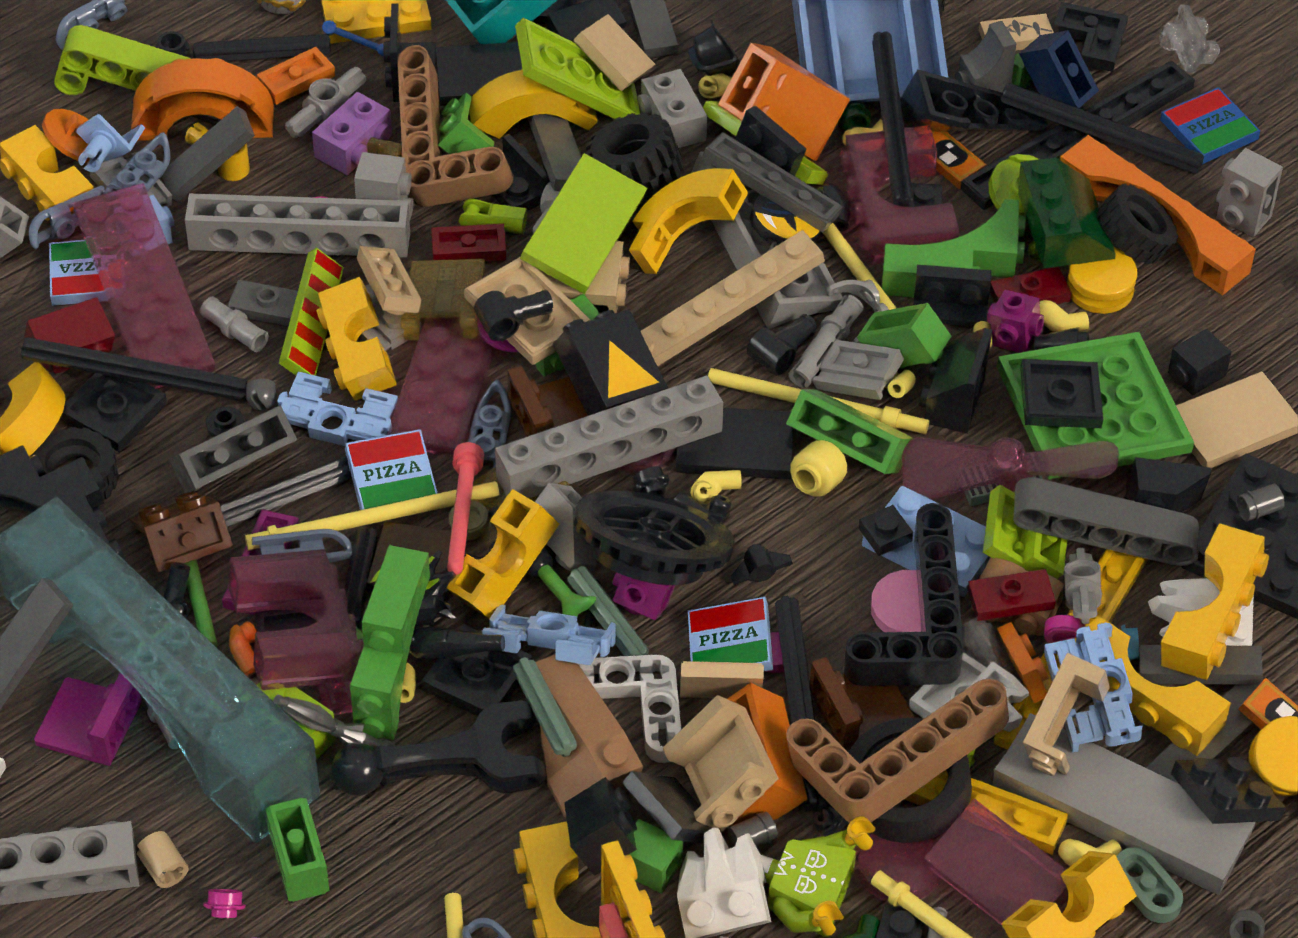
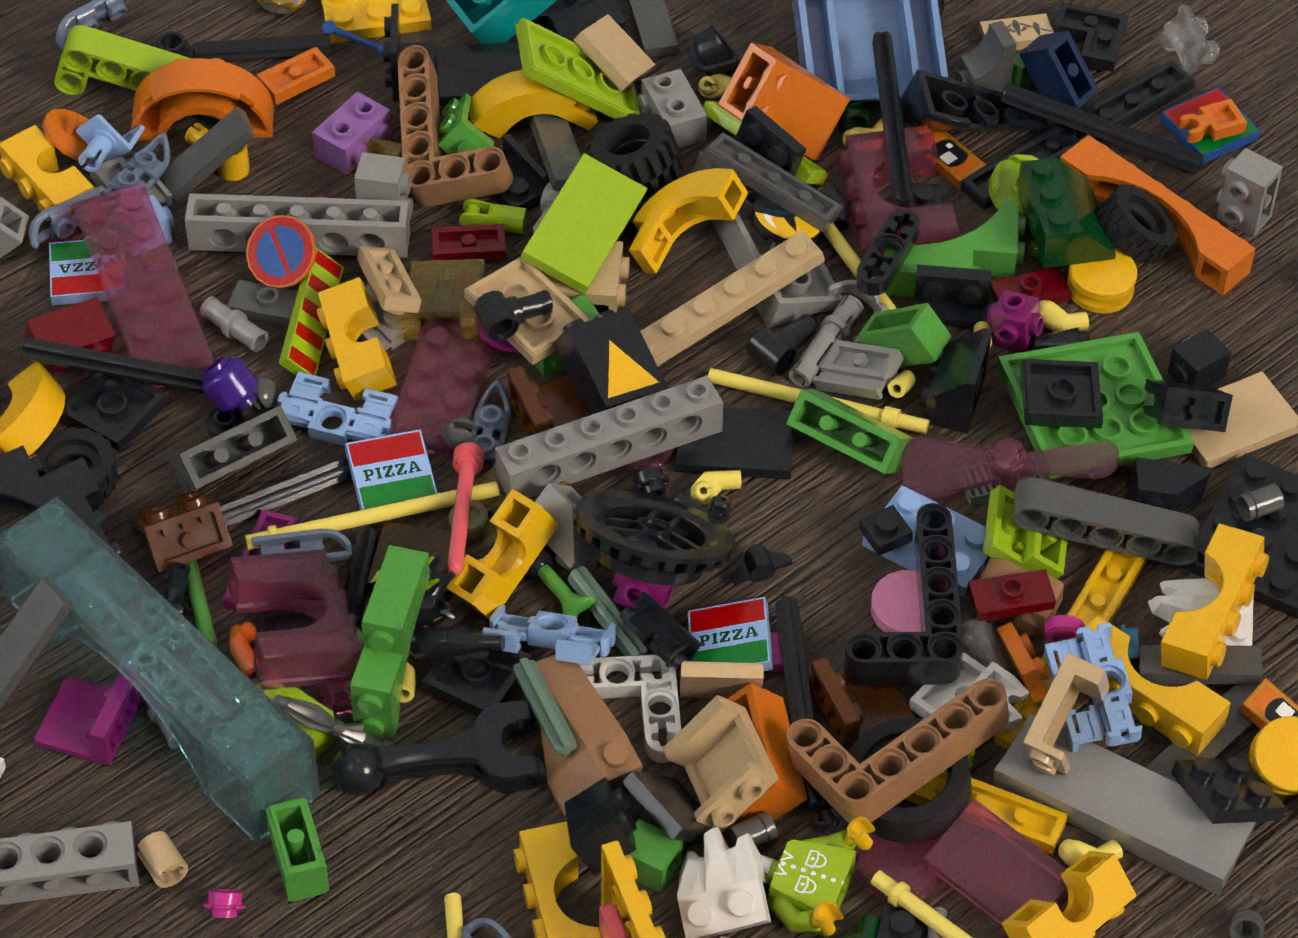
(230, 384): none -> dark purple head
(281, 251): none -> piece
(323, 100): light grey axle -> none
(456, 436): none -> dark grey hinge
(667, 636): none -> black hinge
(818, 468): light yellow head -> none
(888, 265): none -> black beam
(1082, 585): light grey axle -> none
(1151, 886): sand green plate -> none
(1188, 405): none -> black hinge
(1216, 119): none -> orange plate

